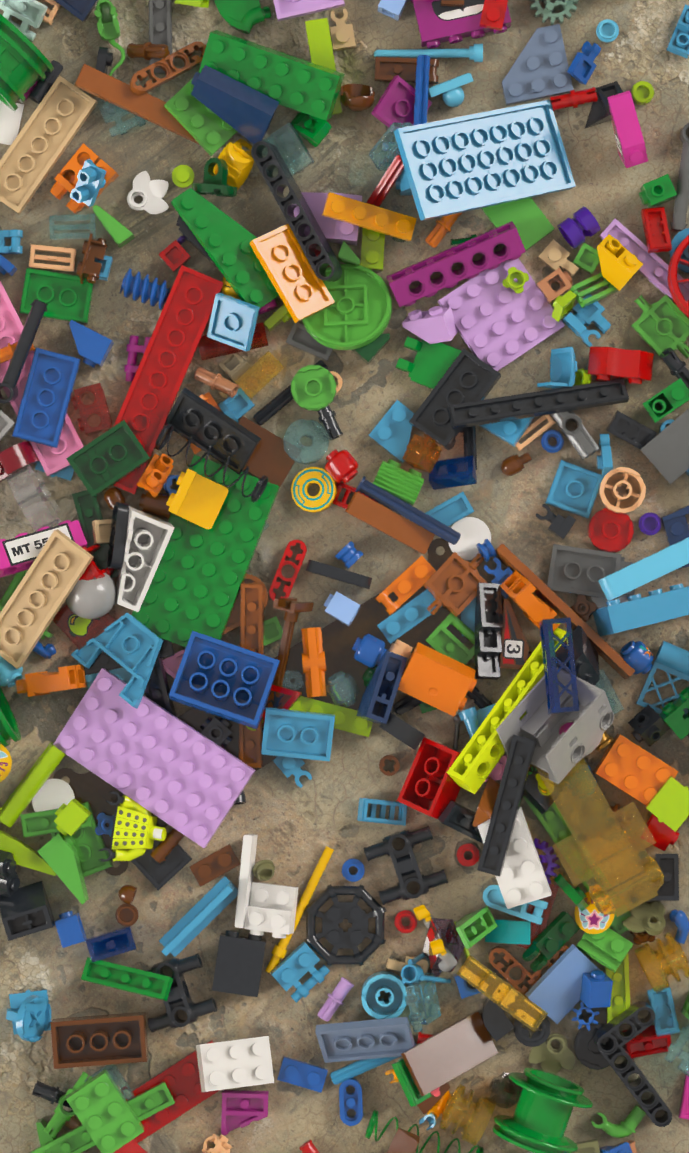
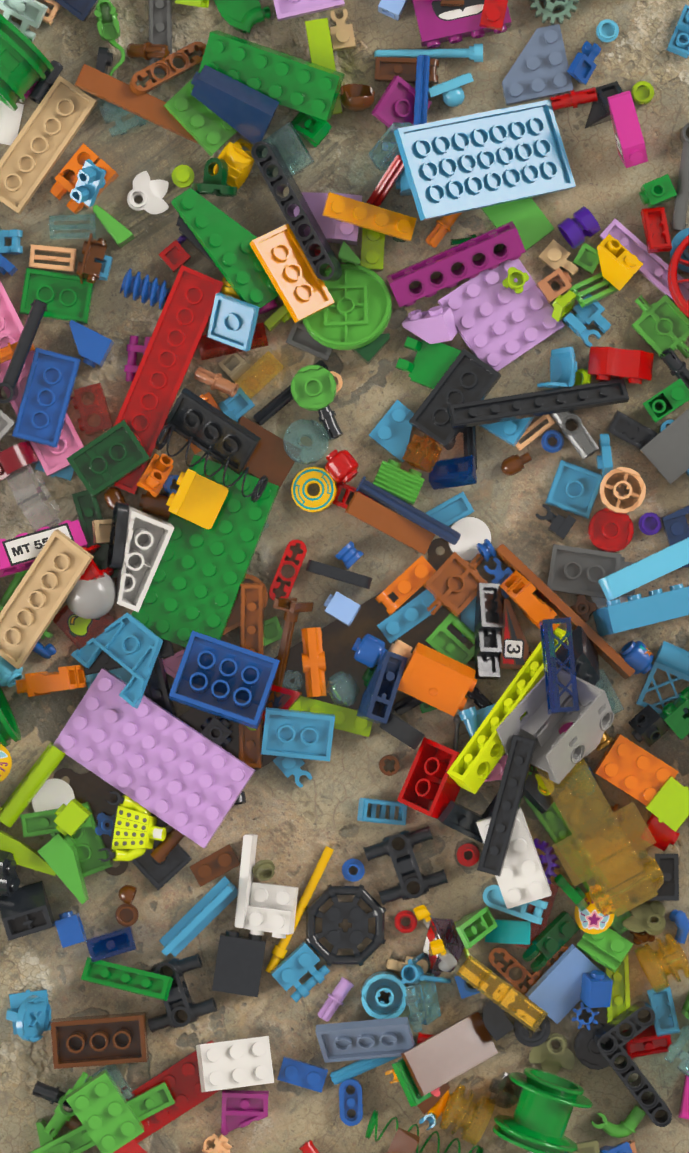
(486, 803): dark orange slope -> none

